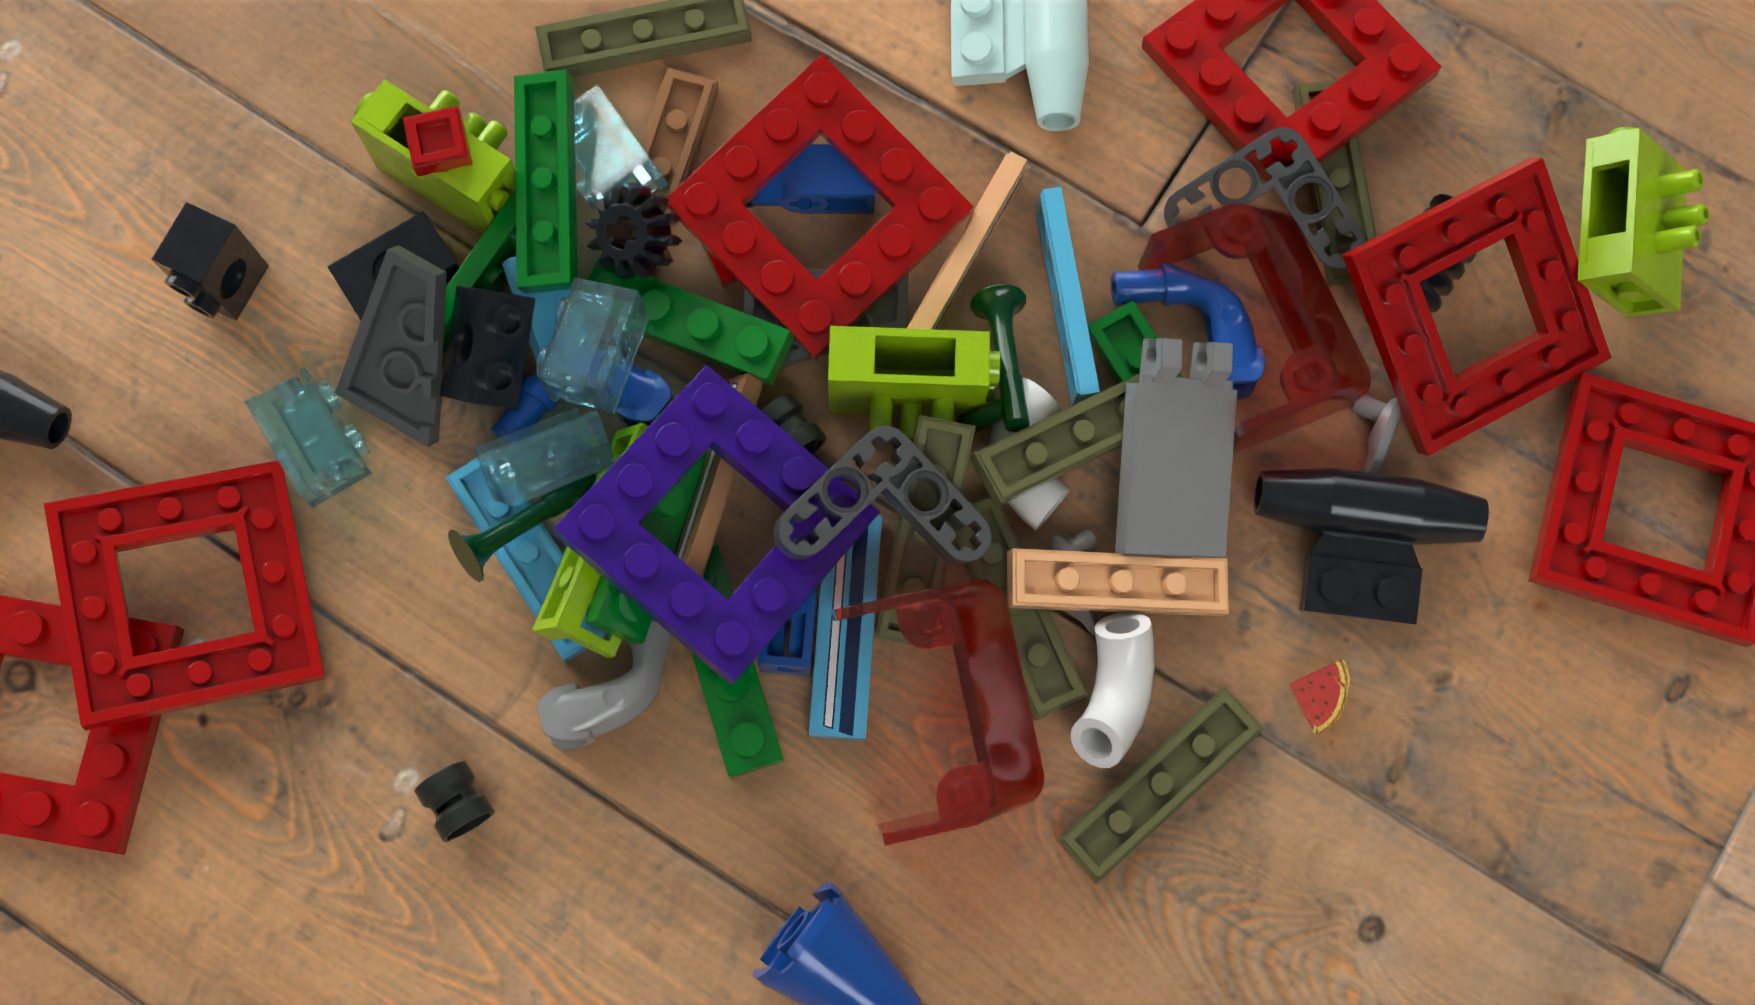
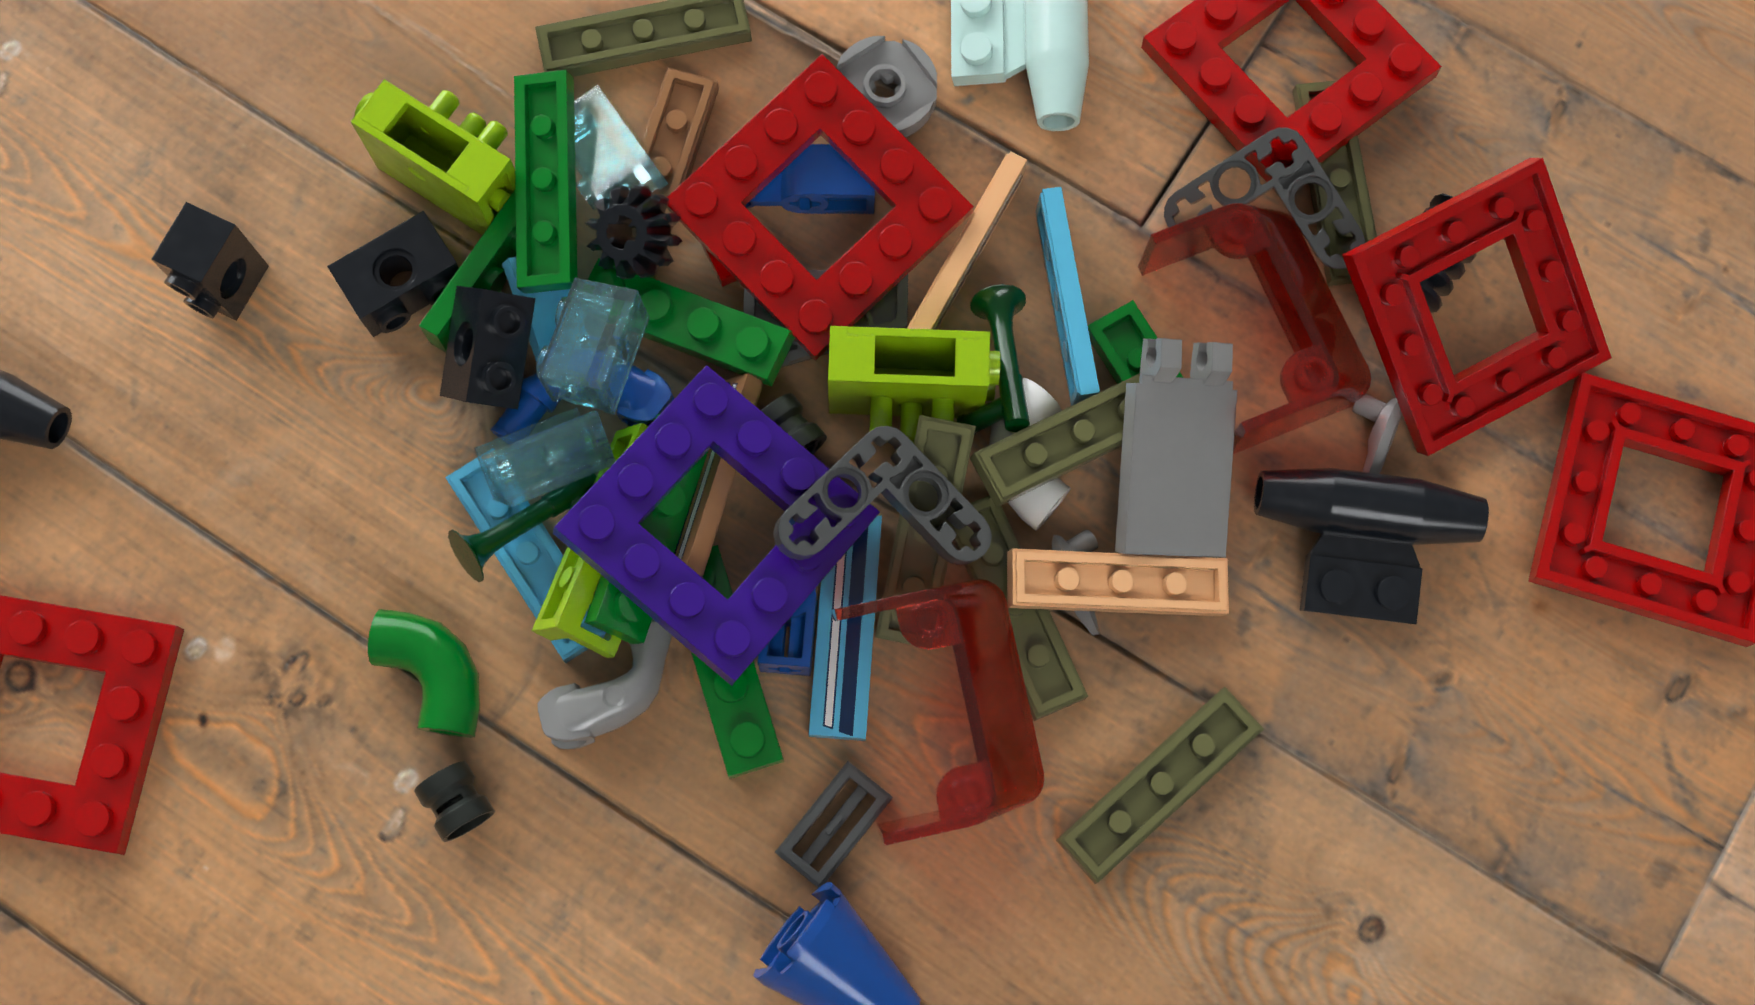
(85, 544): red plate -> none
(310, 438): clear light blue hinge -> none
(399, 347): dark grey wing -> none
(437, 141): red tile -> none
(438, 662): none -> green cylinder
(865, 786): none -> dark grey tile
(897, 62): none -> light grey plate
(1119, 691): white cylinder -> none
(1220, 307): blue piece -> none
(1323, 695): tile -> none
(1636, 222): lime piece -> none

